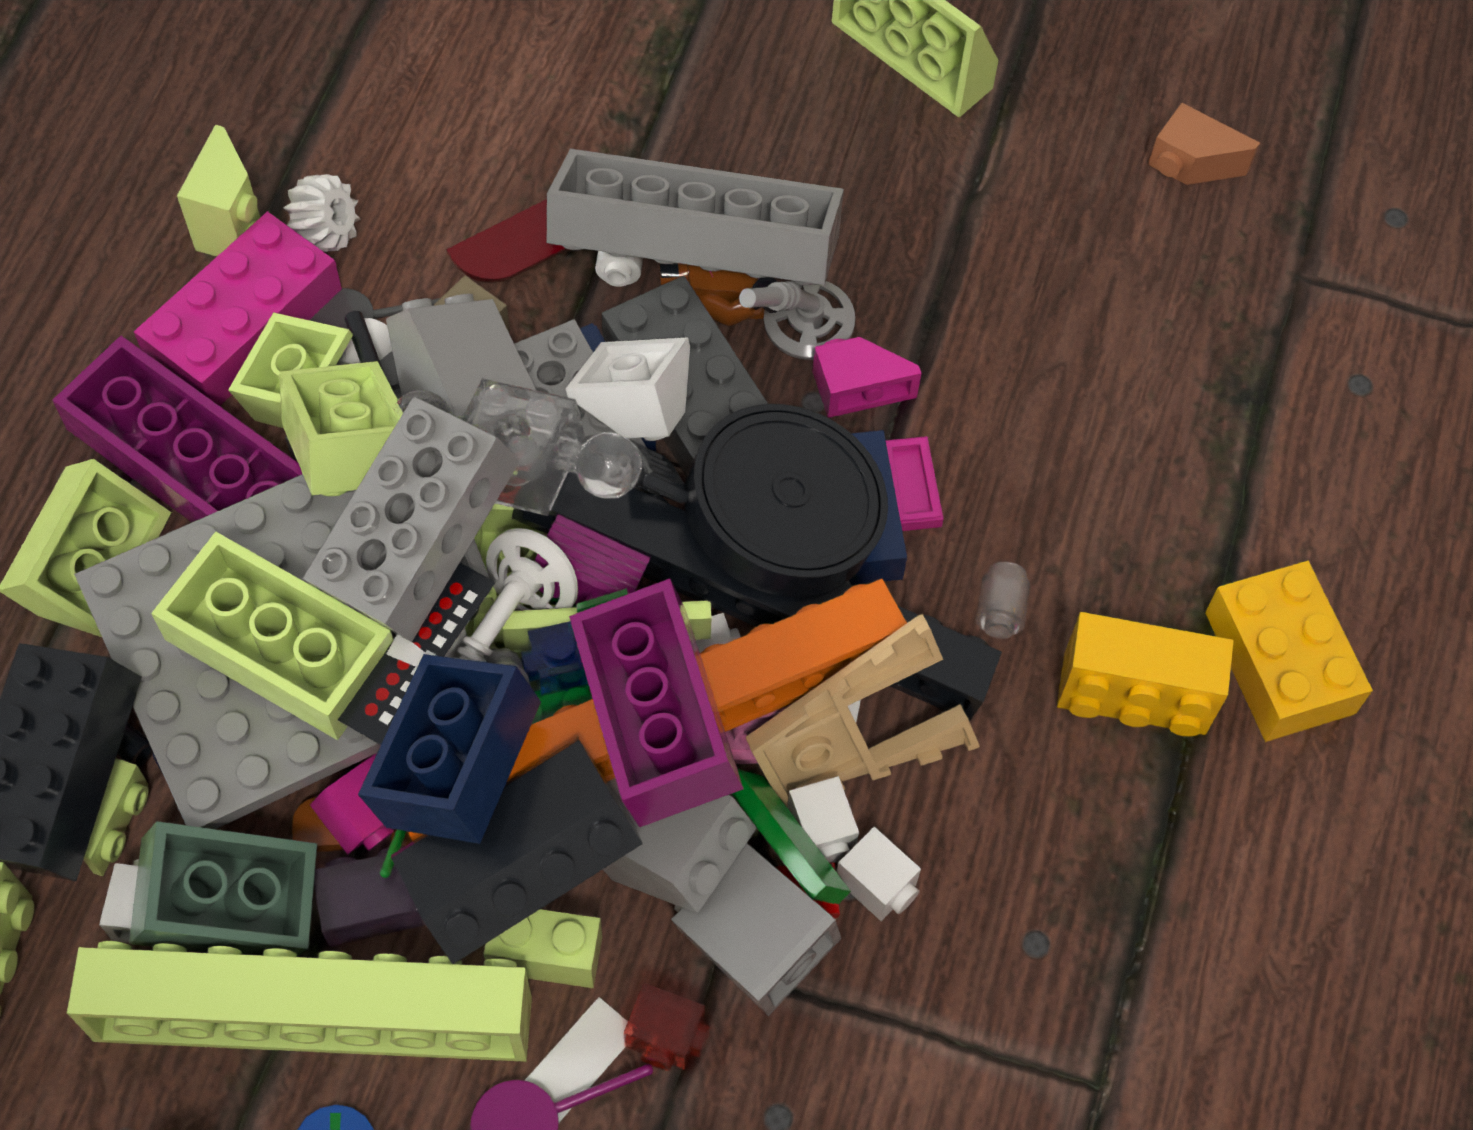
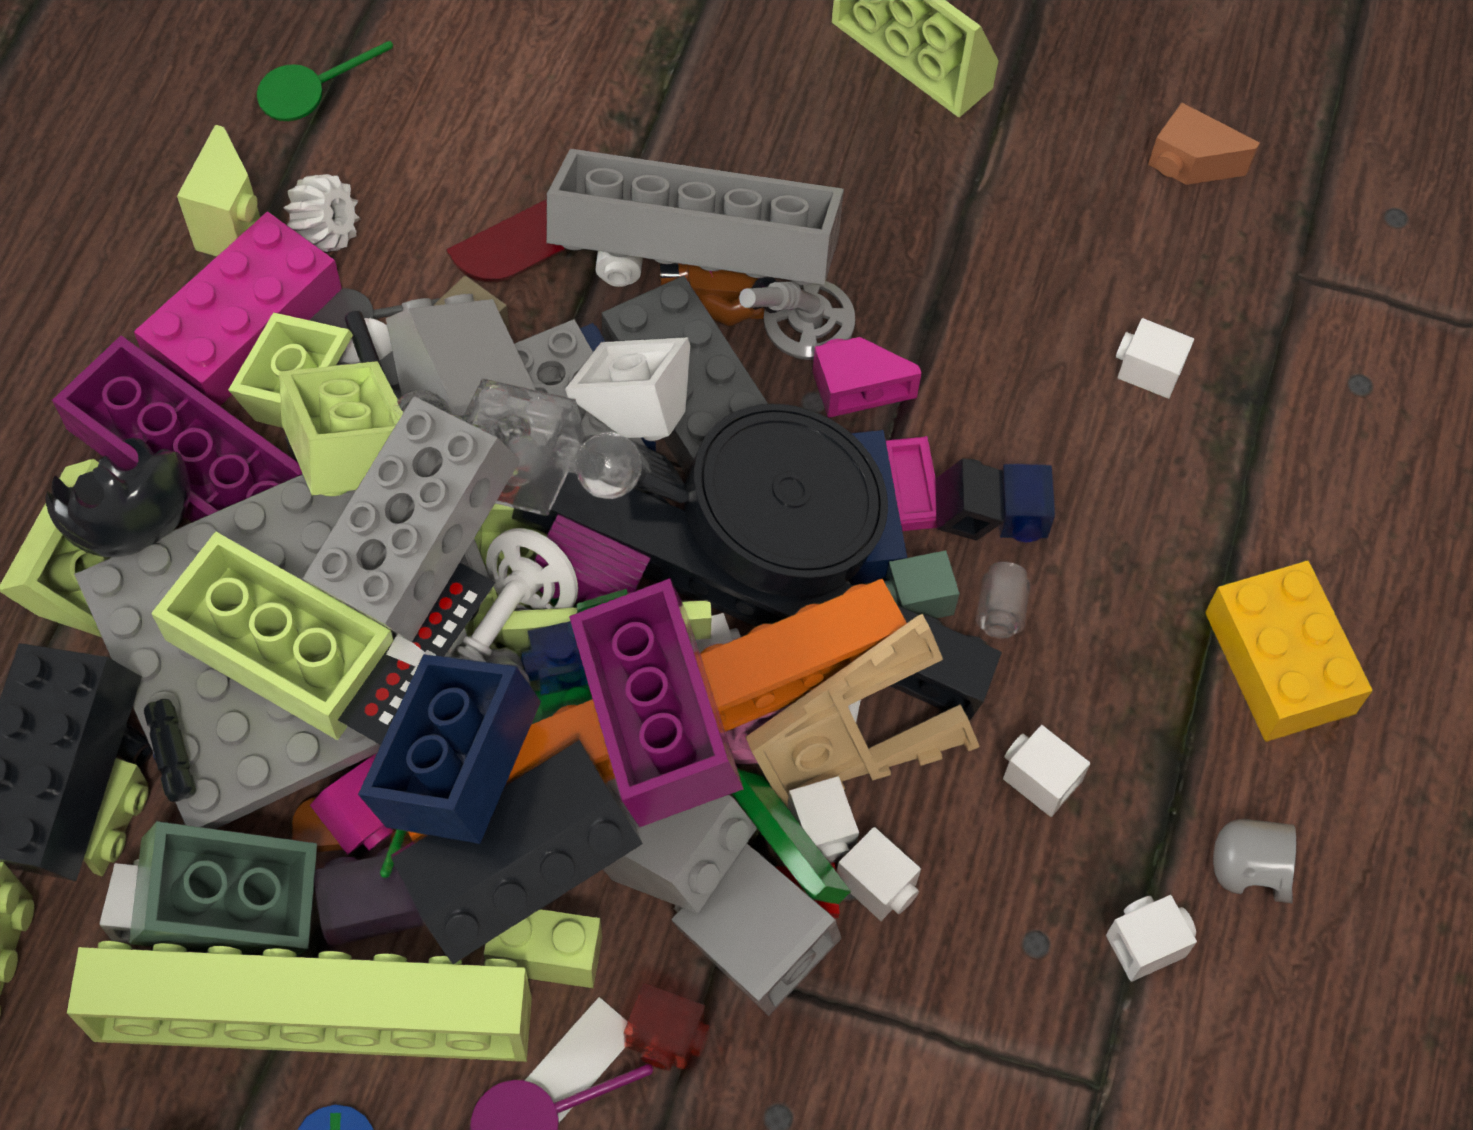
(120, 508): none -> black piece
(169, 750): none -> black axle
(296, 90): none -> green piece
(924, 584): none -> sand green brick
(970, 499): none -> black brick
(1027, 502): none -> clear blue brick
(1044, 769): none -> white brick
(1145, 674): yellow brick -> none
(1151, 936): none -> white brick
(1153, 357): none -> white brick
(1256, 854): none -> light grey helmet

